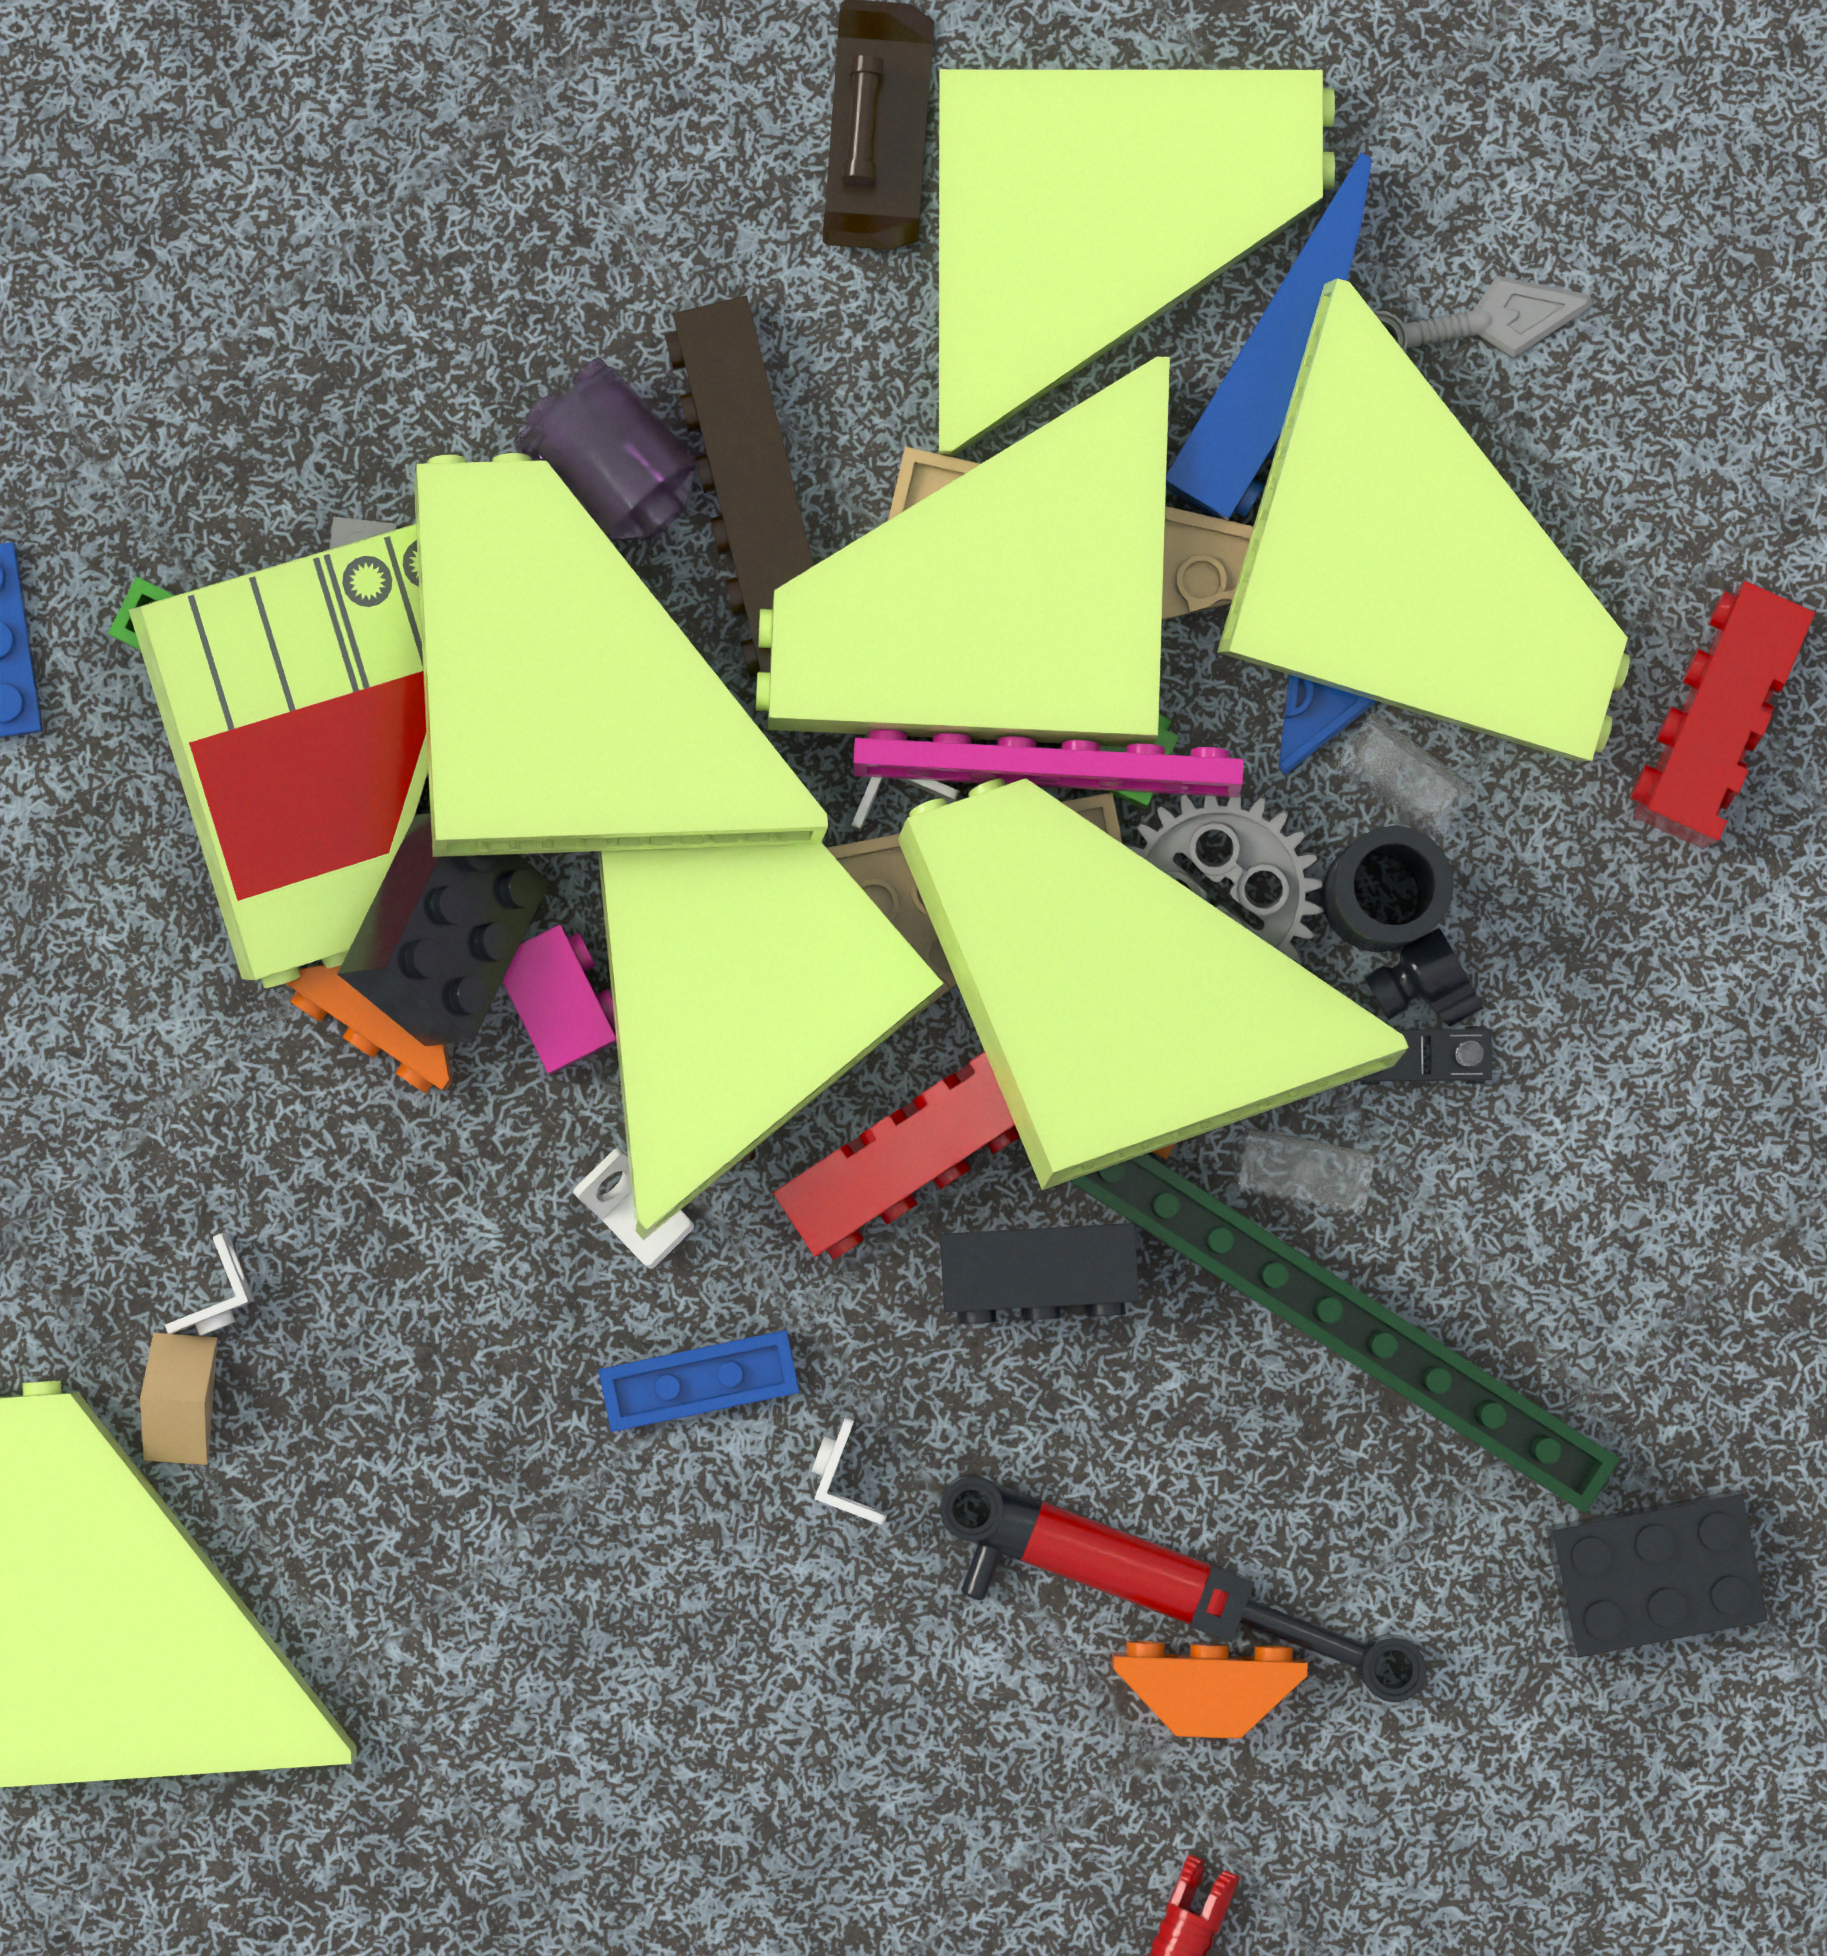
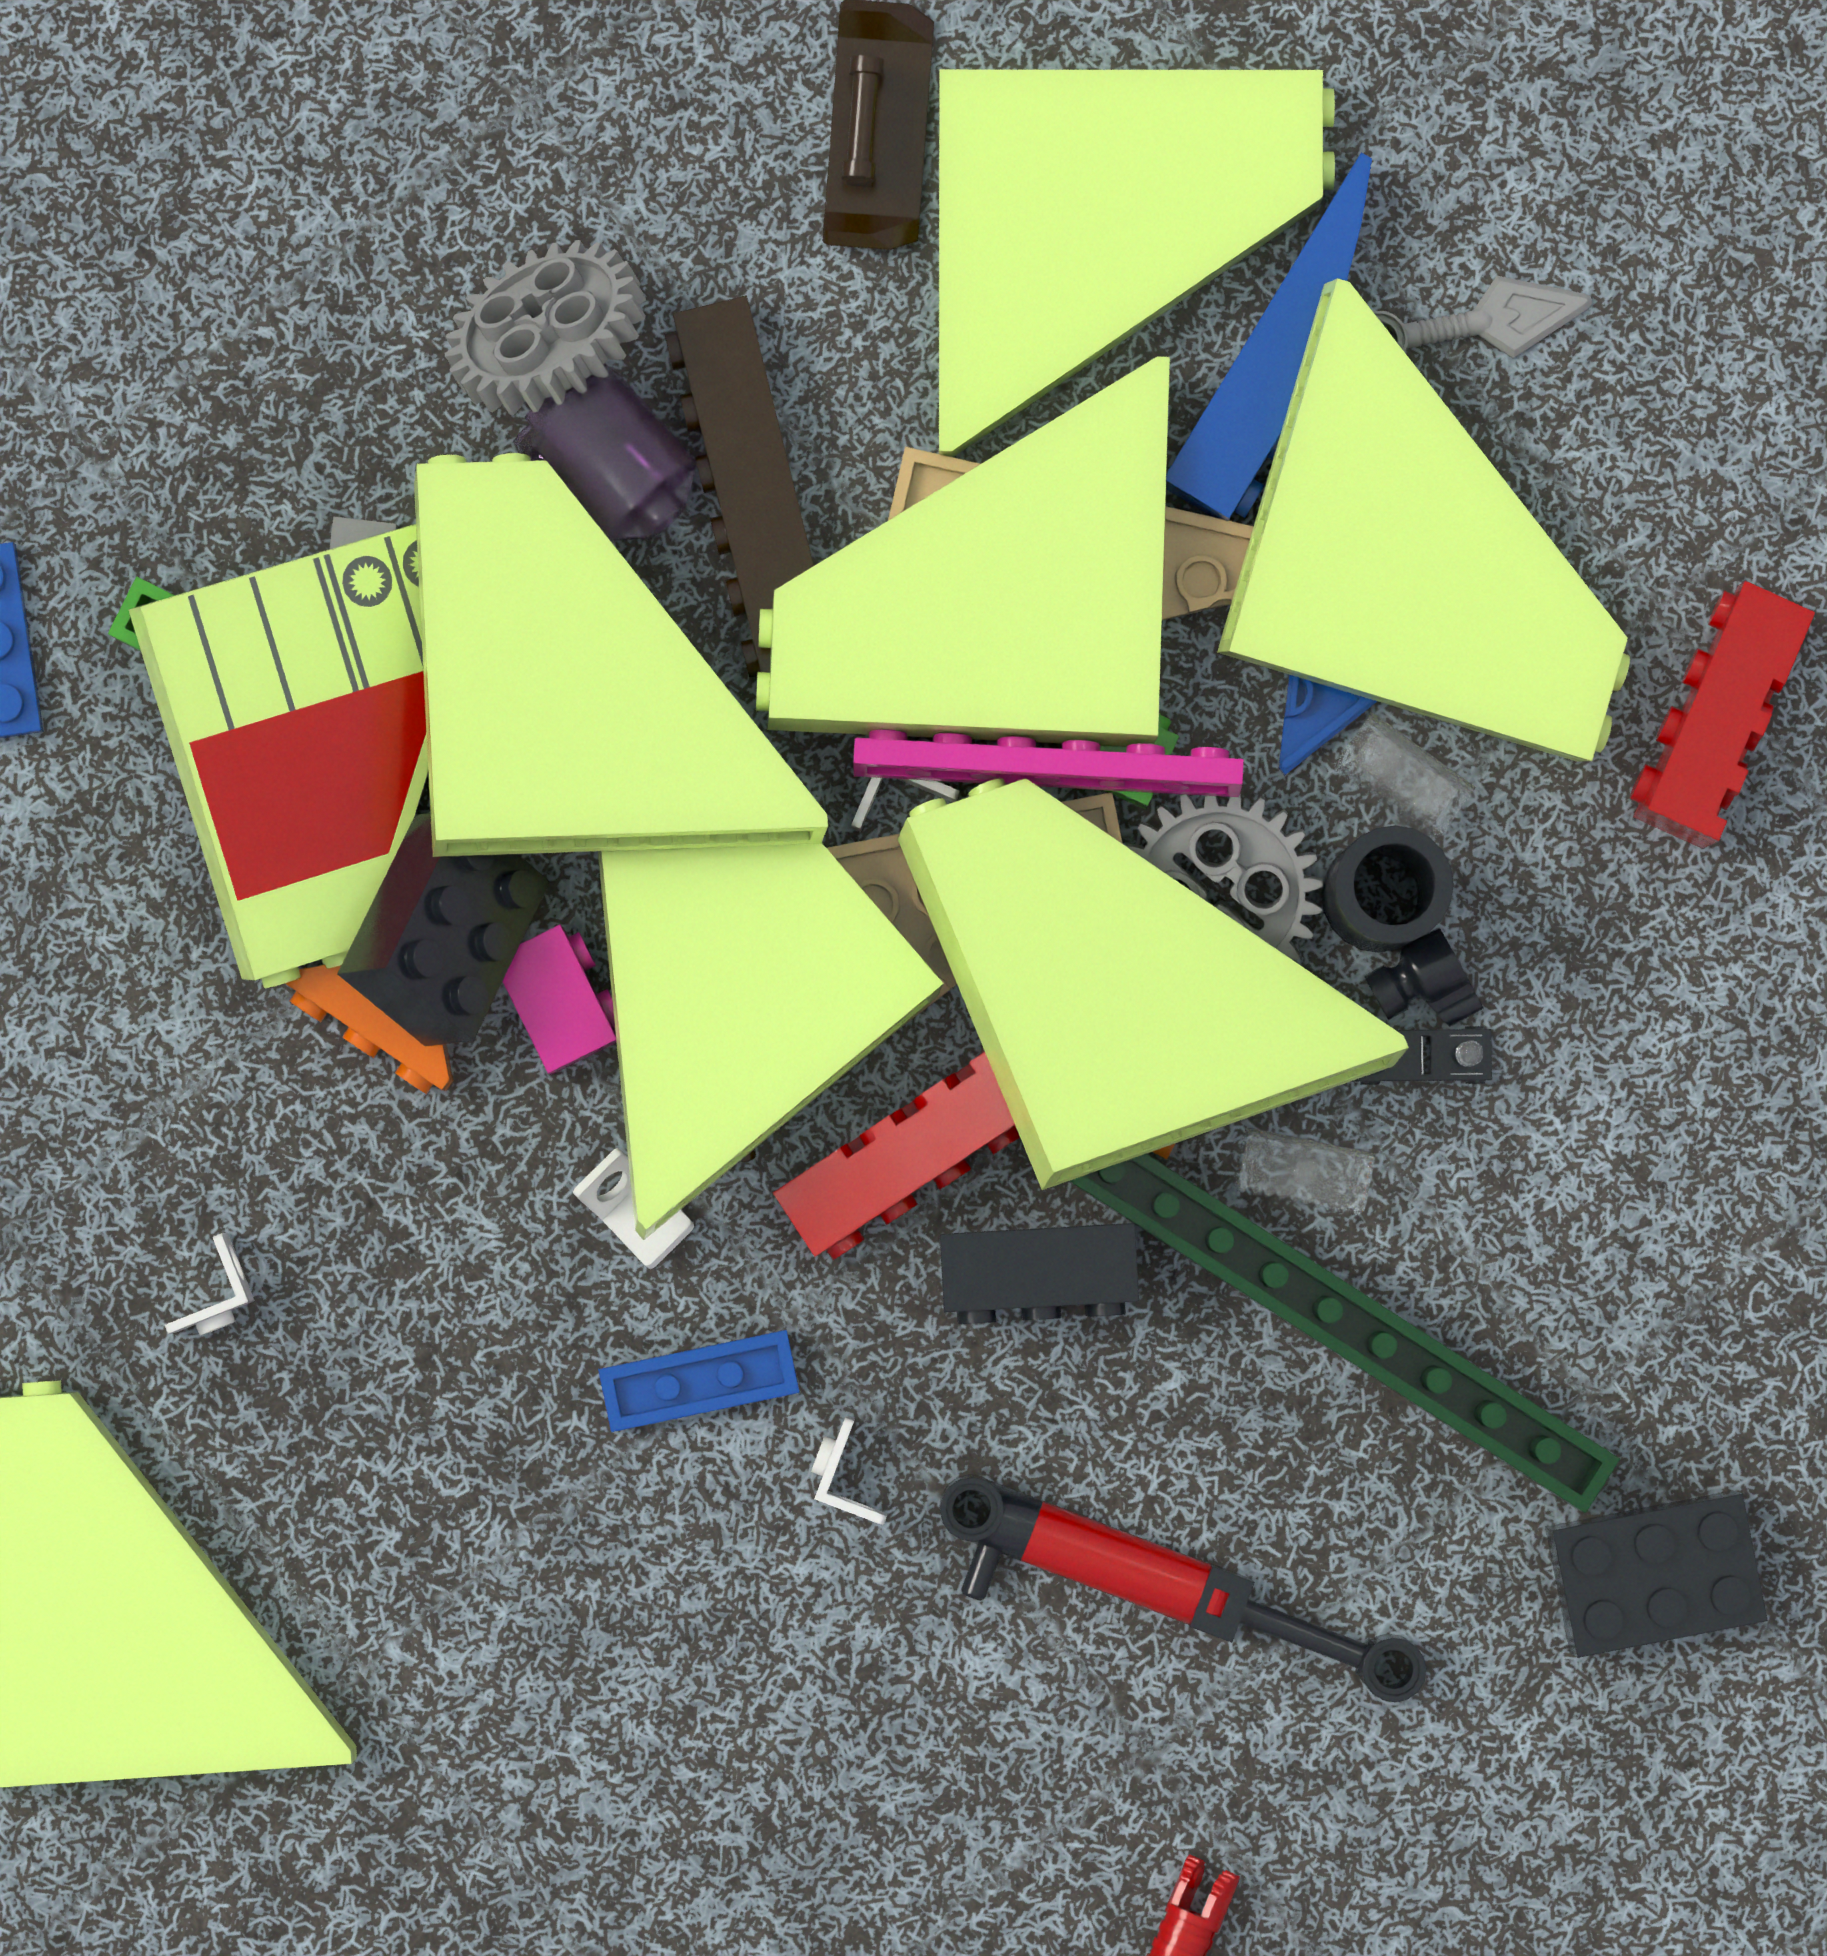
(178, 1398): tan slope -> none
(545, 327): none -> light grey gear
(1209, 1689): orange slope -> none

